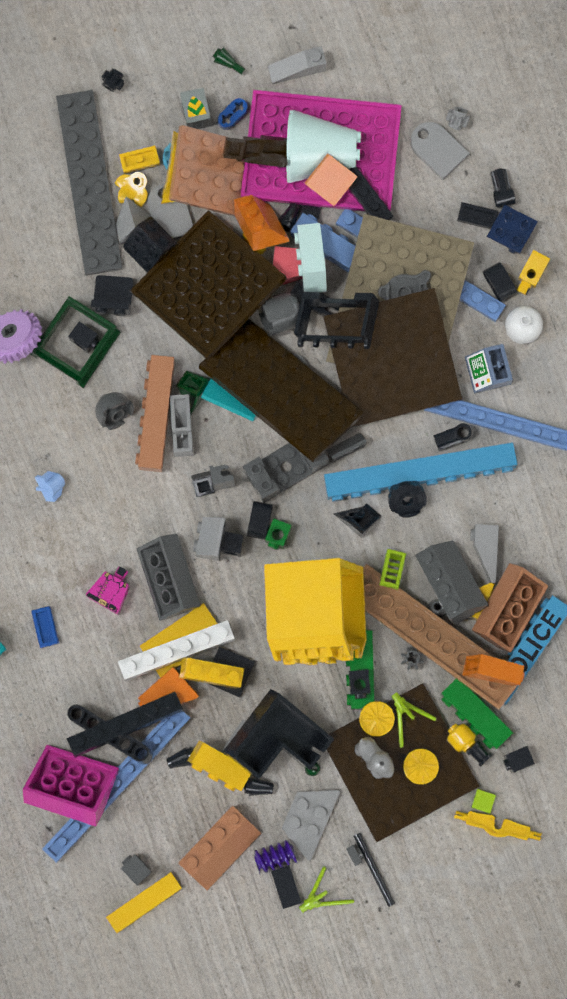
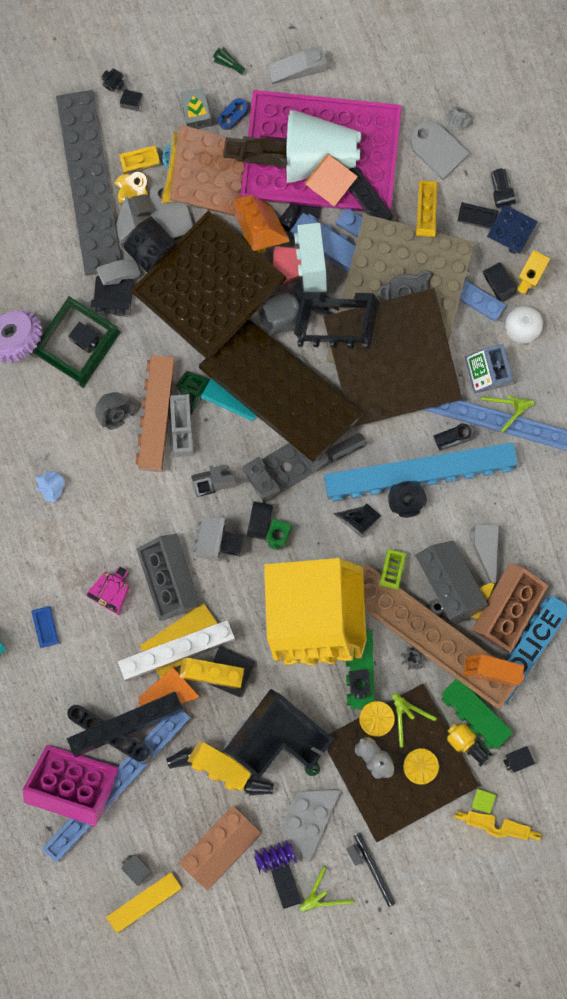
(116, 271): none -> light grey slope
(130, 100): none -> black slope
(141, 205): none -> dark grey tile
(426, 208): none -> yellow tile
(519, 405): none -> lime plant

